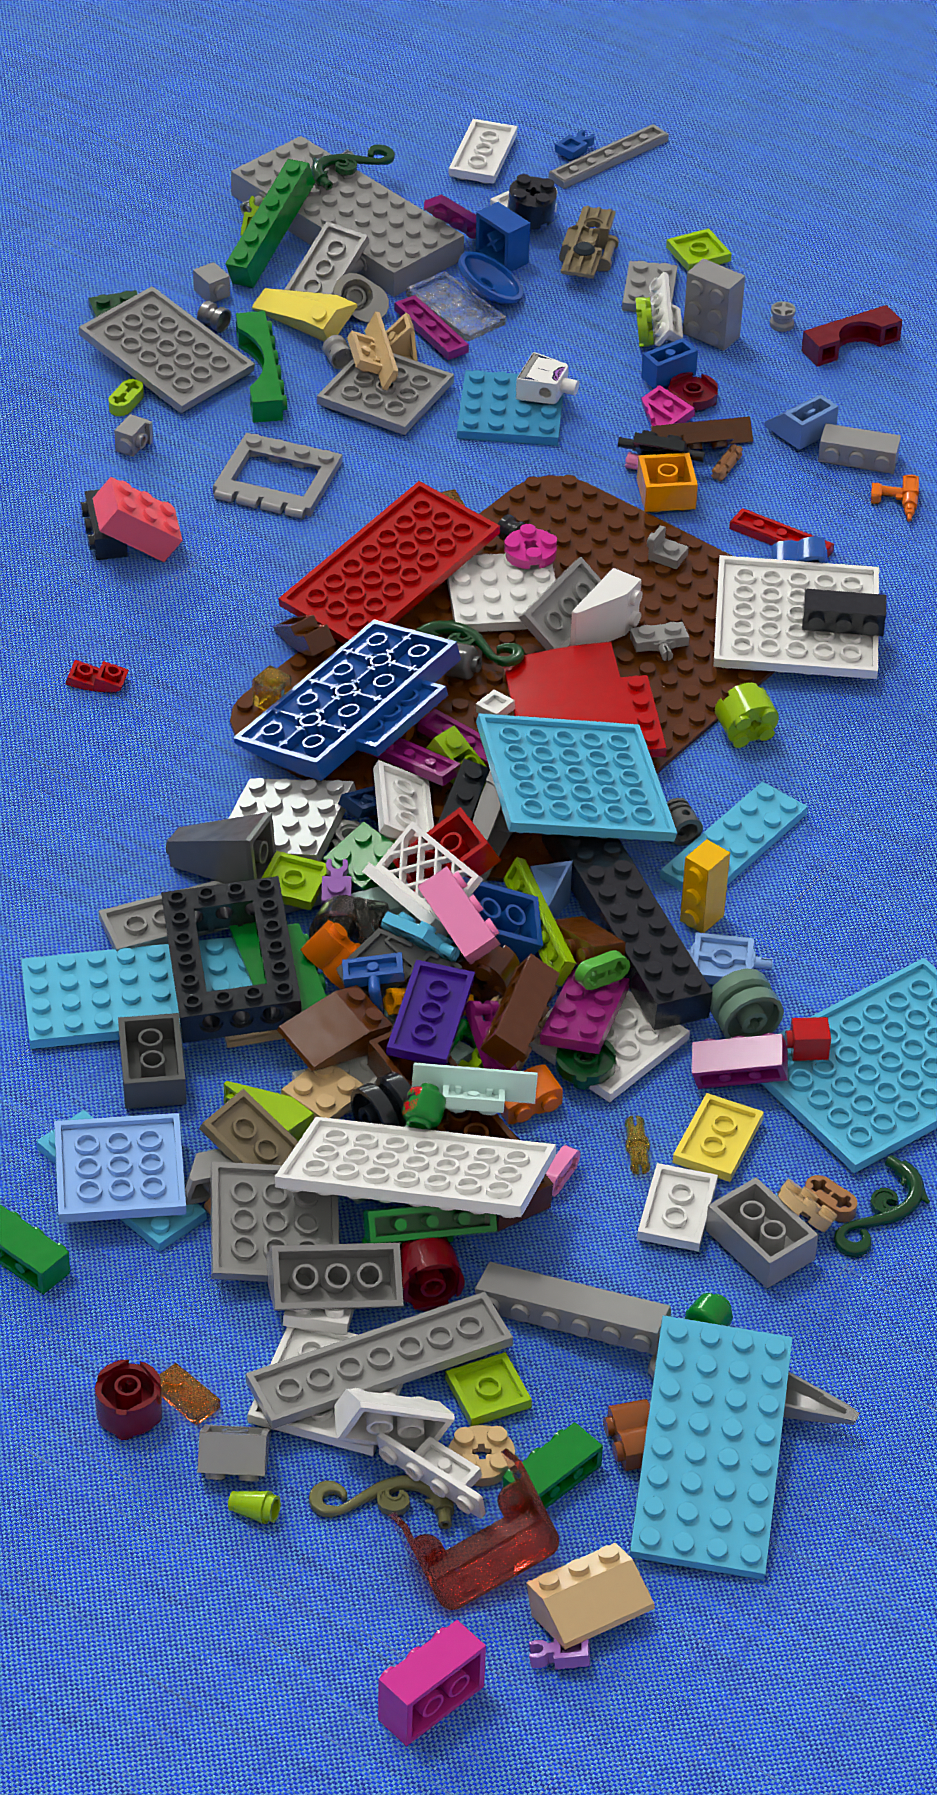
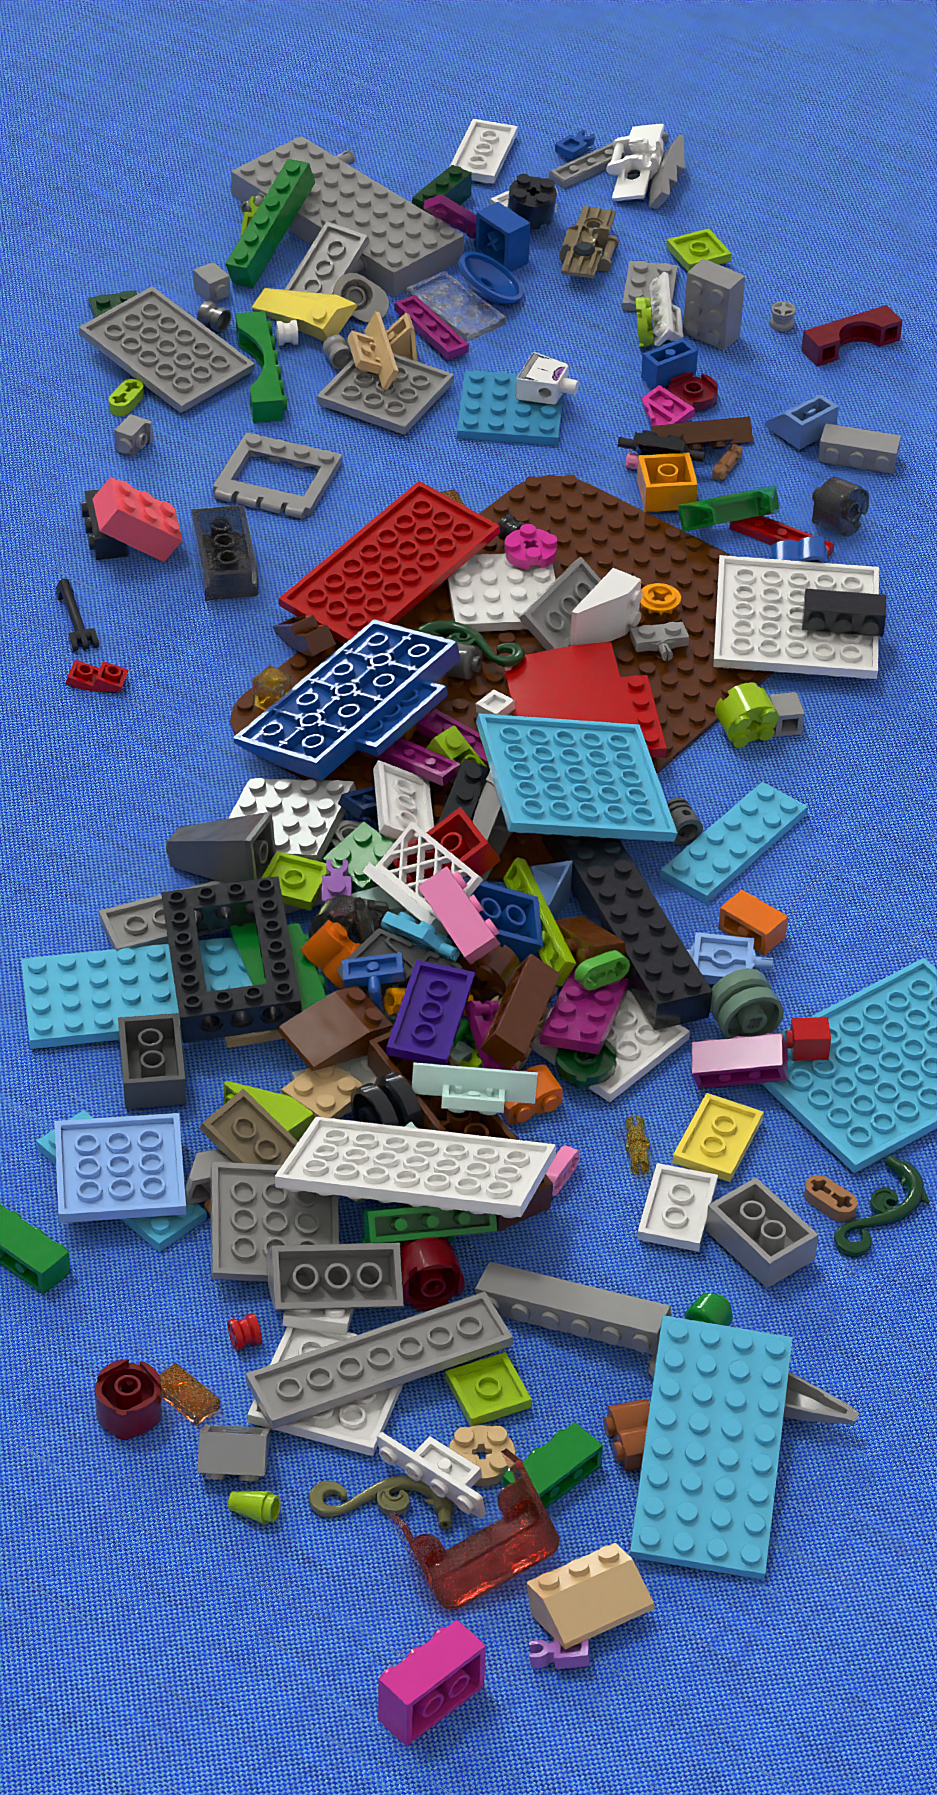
(65, 591): none -> black hinge
(224, 553): none -> clear smoke brick
(244, 1332): none -> red wheel
(287, 332): none -> white wheel
(347, 163): dark green plant -> none
(405, 1419): white slope -> none
(424, 1107): green head -> none
(452, 183): none -> dark green brick
(643, 159): none -> white piece
(661, 592): none -> light orange gear
(664, 550): light grey bracket -> none
(666, 177): none -> light grey slope
(704, 886): yellow brick -> none
(729, 508): none -> green hose
(752, 918): none -> orange brick
(790, 714): none -> light grey brick
(803, 1202): tan plate -> none
(839, 506): none -> clear smoke brick
(908, 494): orange piece -> none

